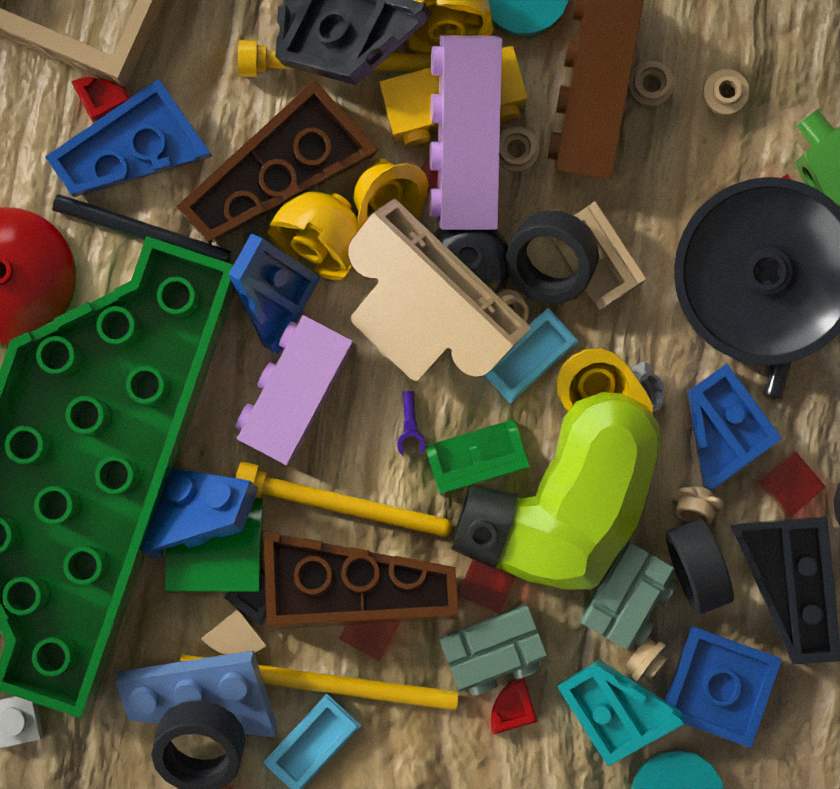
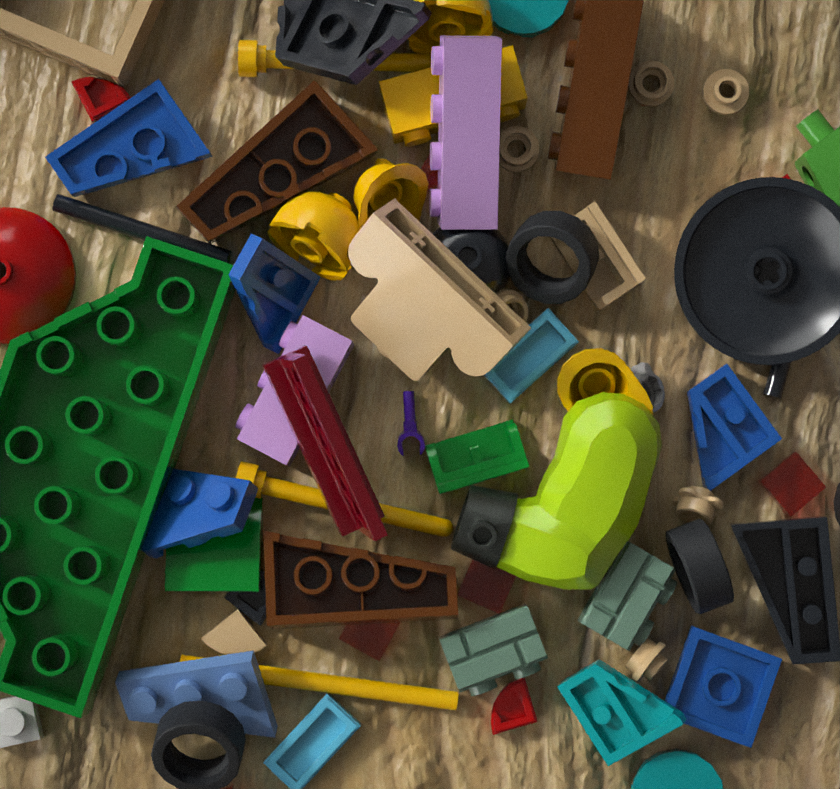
(325, 444): none -> dark red fence

